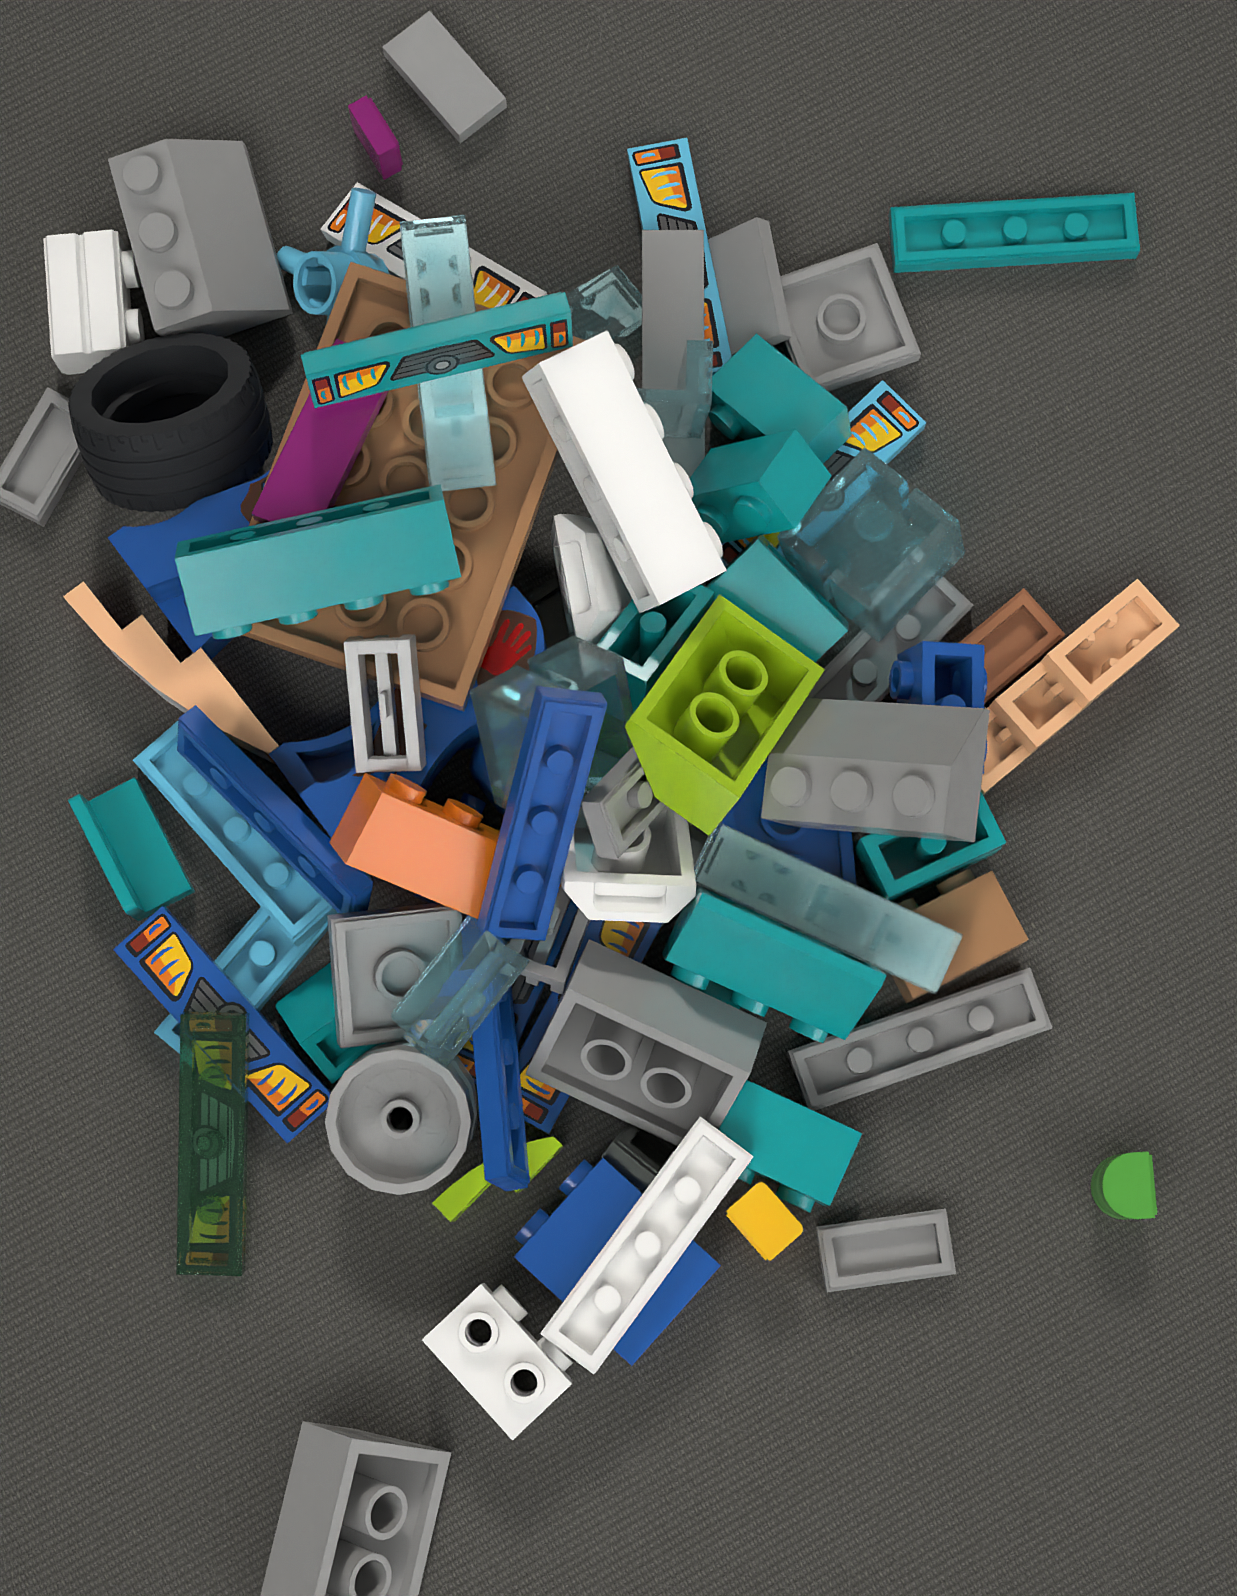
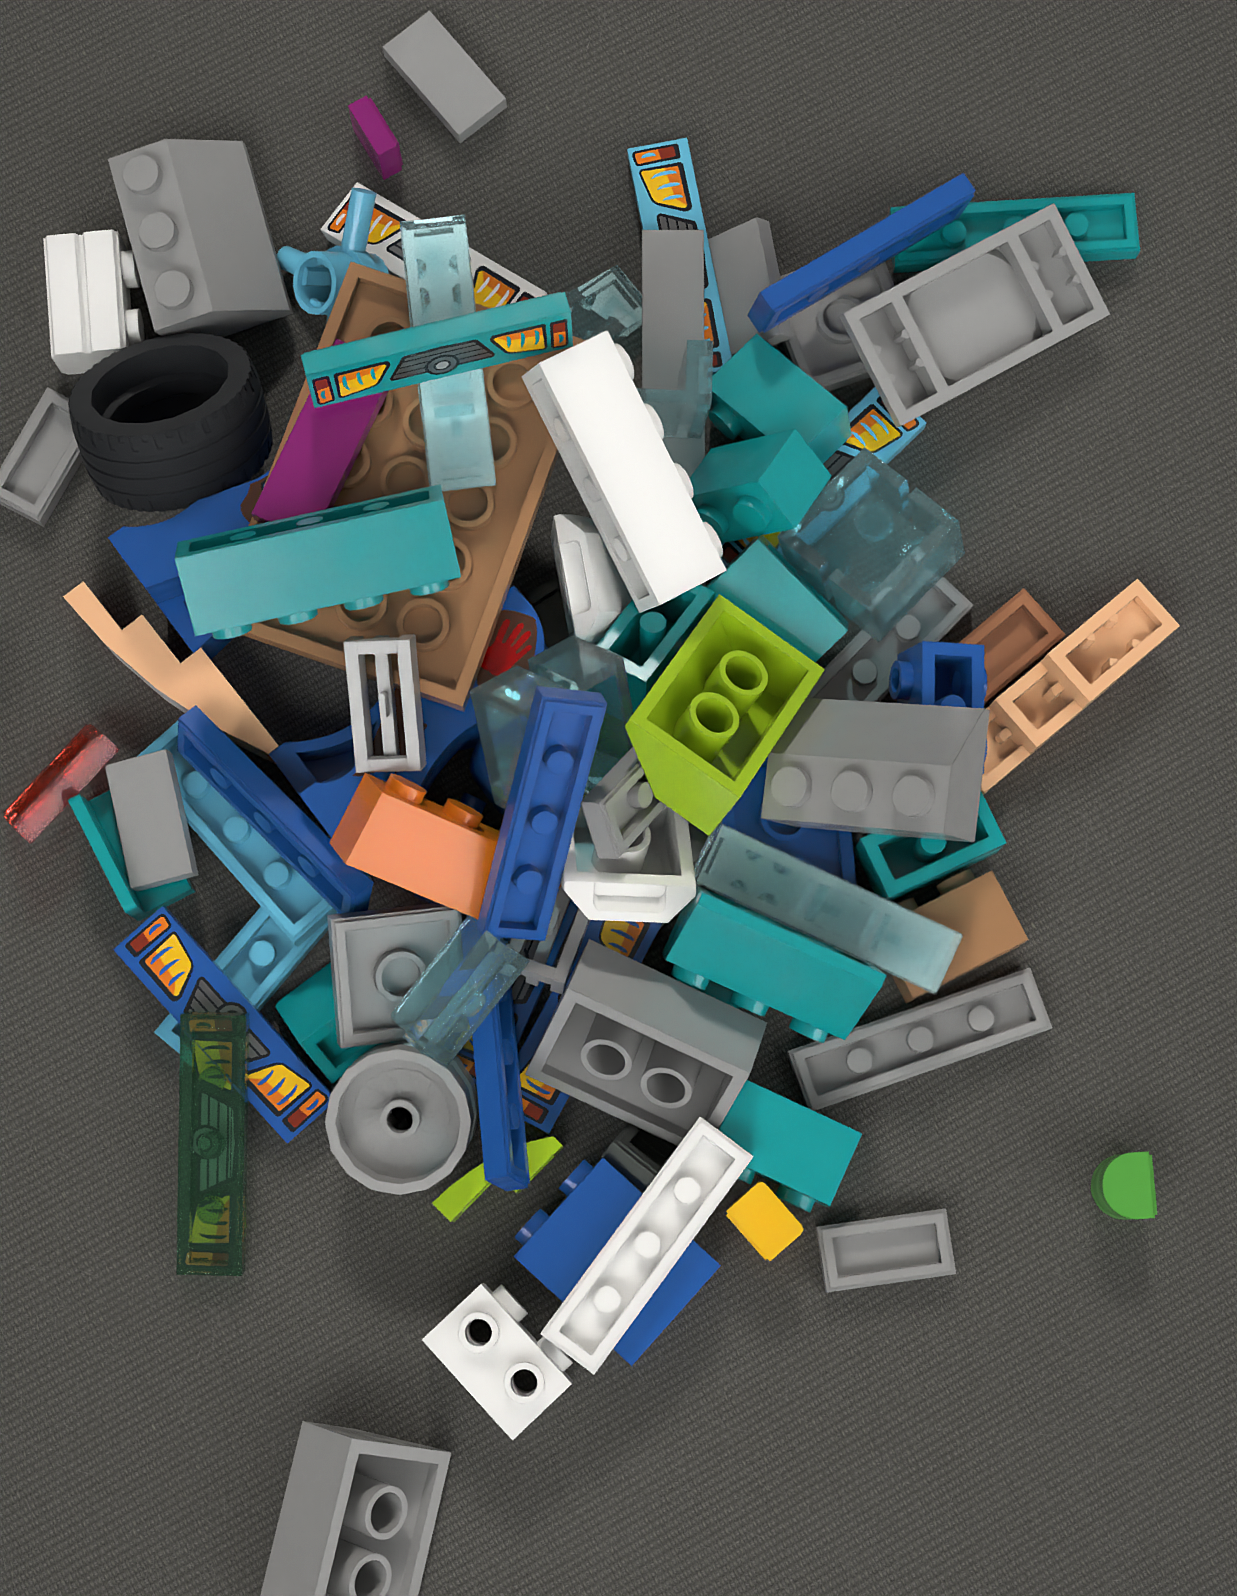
(59, 782): none -> clear red tile
(151, 820): none -> light grey tile
(861, 254): none -> blue tile
(974, 315): none -> light grey slope

